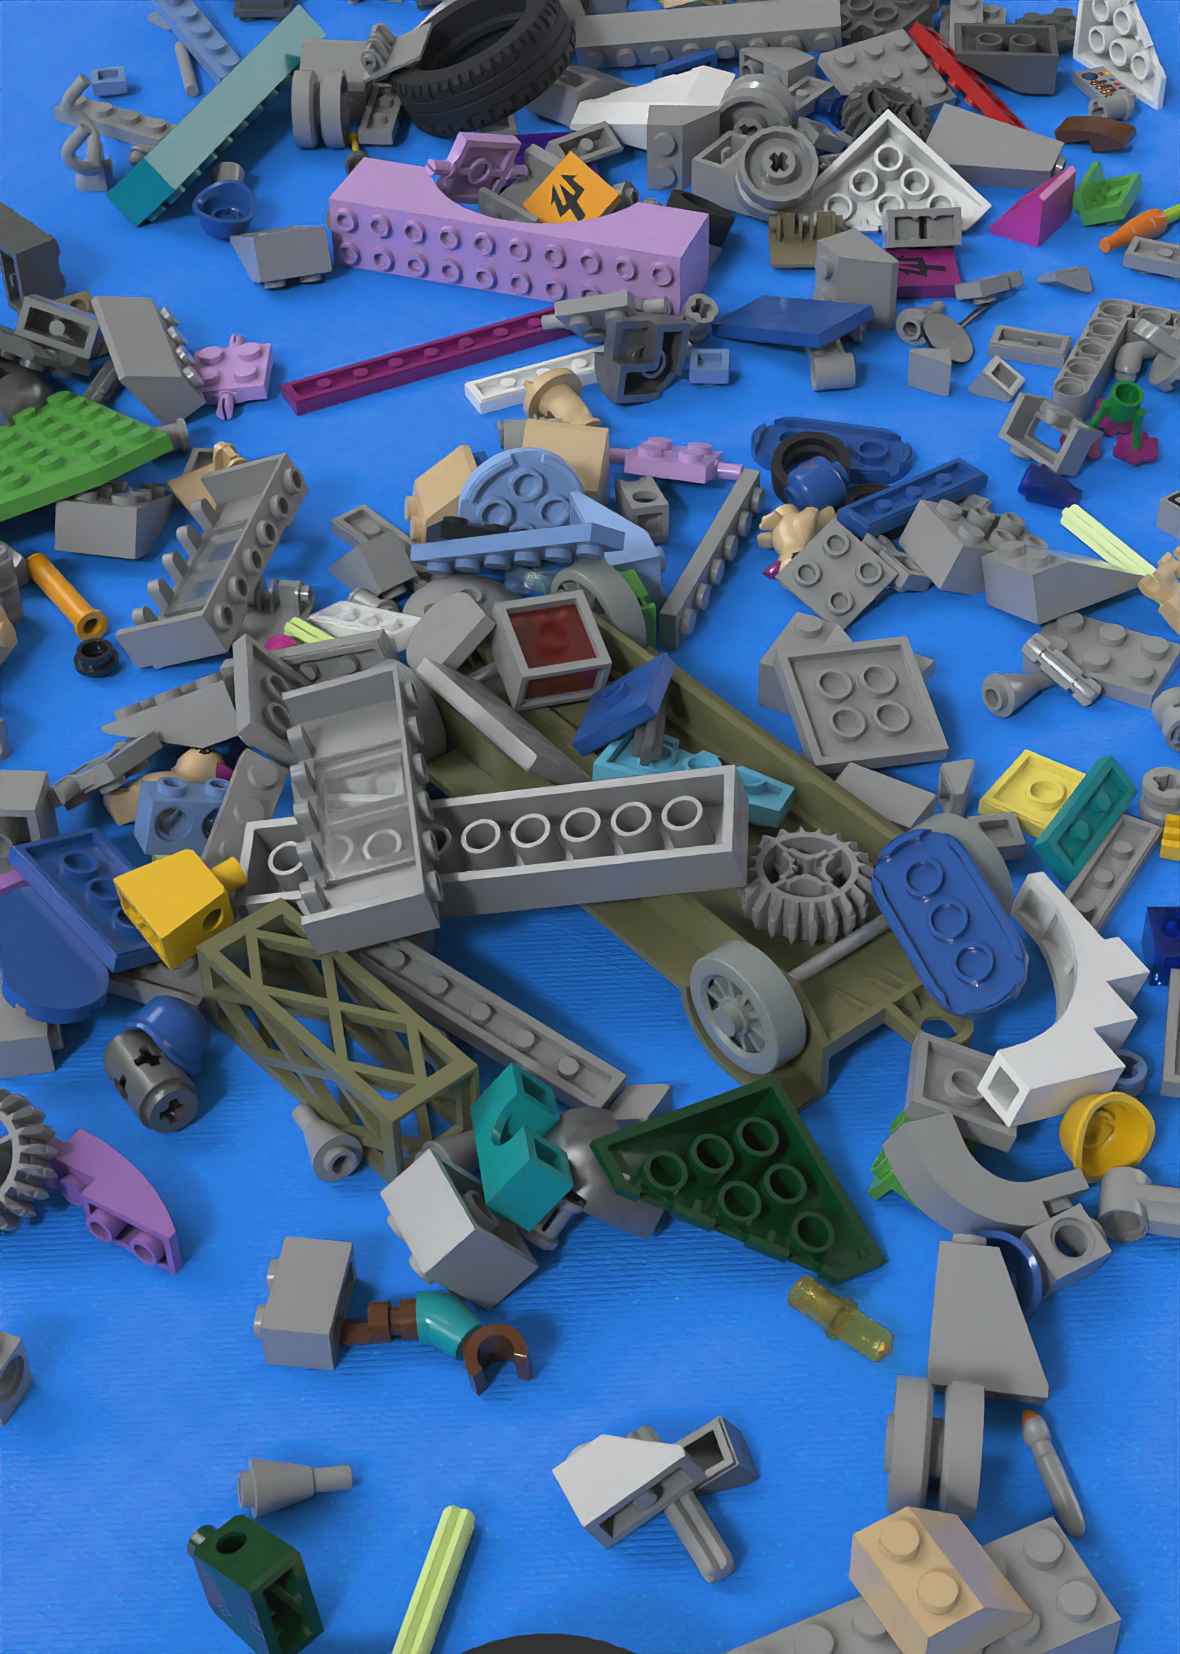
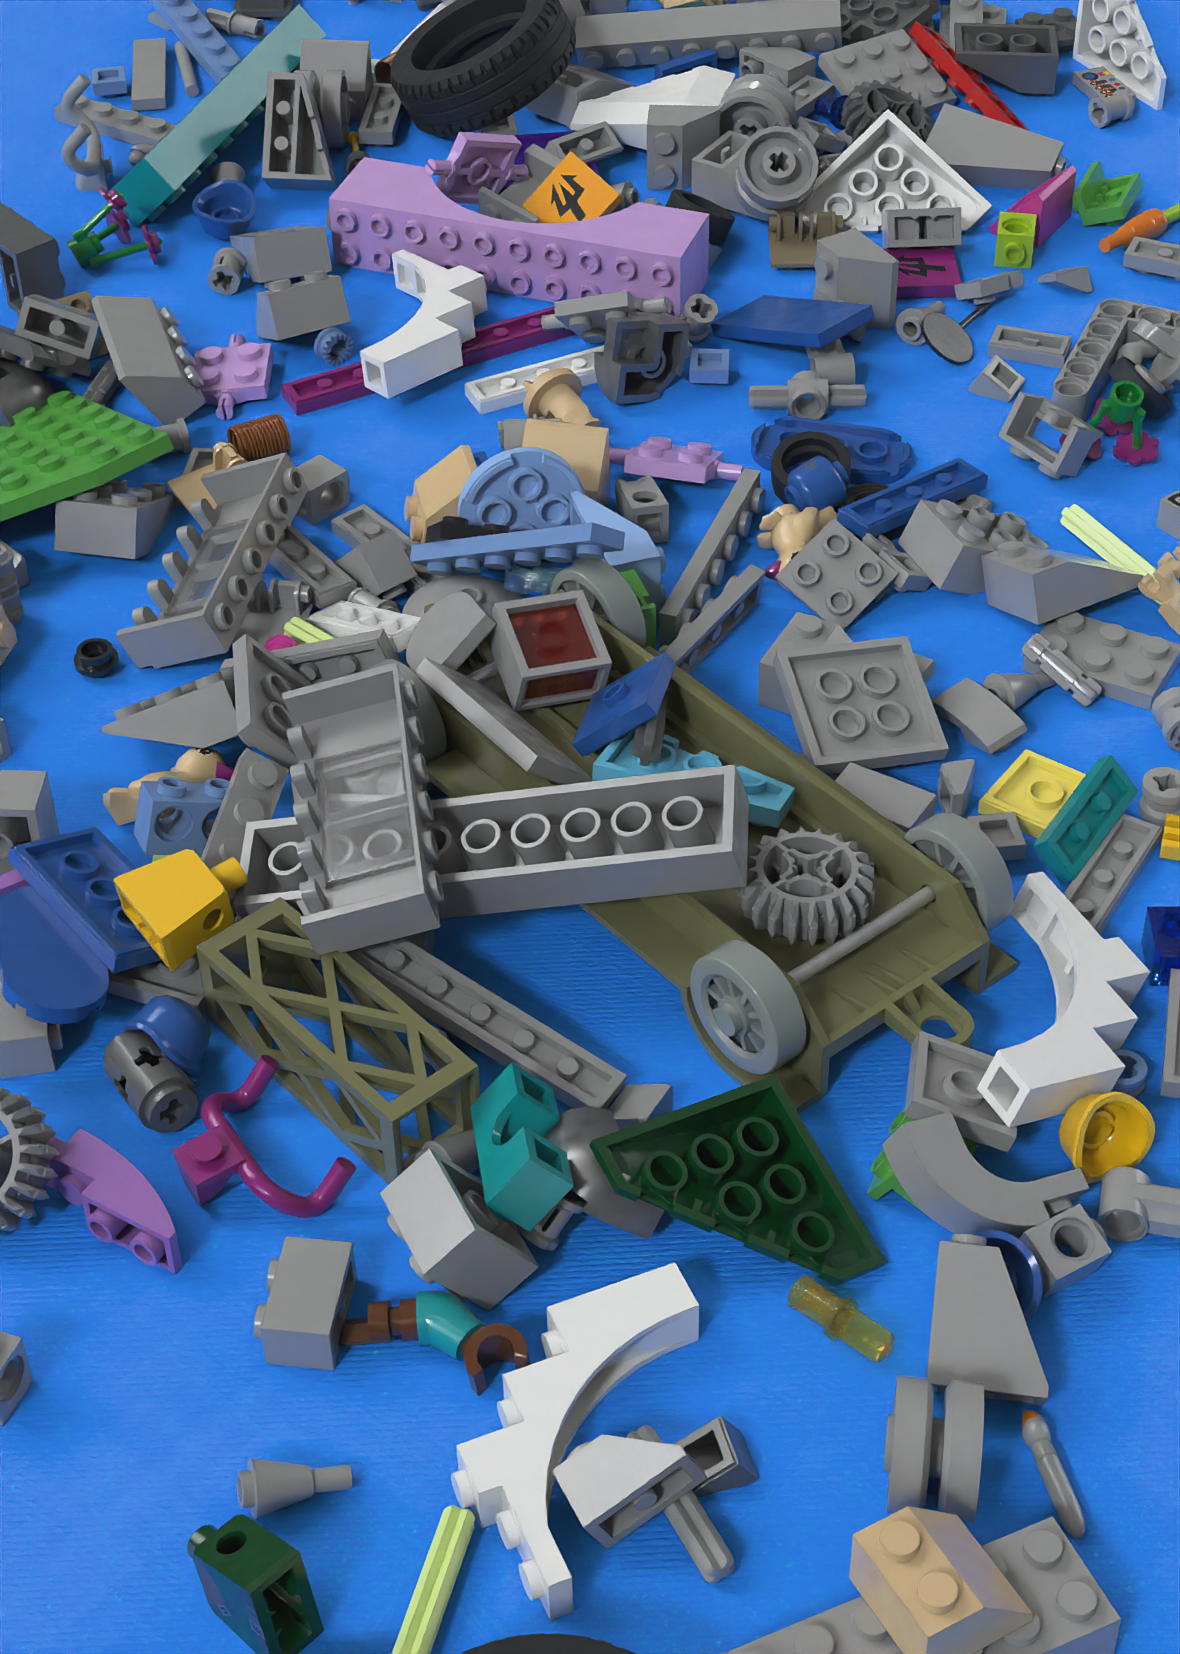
(86, 620): light orange pin -> none
(87, 245): none -> plant
(104, 771): light grey plate -> none
(149, 74): none -> light grey tile
(219, 1153): none -> magenta piece
(226, 271): none -> light grey bush
(236, 23): none -> light grey axle
(260, 437): none -> dark orange piece
(294, 137): none -> wedge
(301, 307): none -> light grey slope
(301, 560): none -> light grey tile
(327, 489): none -> light grey brick
(331, 1150): light grey cone -> none
(338, 351): none -> medium blue bush
(386, 53): light grey hinge -> none
(435, 334): none -> white arch
(588, 1351): none -> white arch
(716, 619): none -> light grey plate
(804, 384): none -> light grey axle
(930, 370): light grey slope -> none
(950, 924): blue tile -> none
(980, 715): none -> light grey slope
(1015, 240): none -> lime brick
(1048, 488): clear blue cone -> none
(1101, 132): reddish brown slope -> none
(1155, 400): none -> black wheel

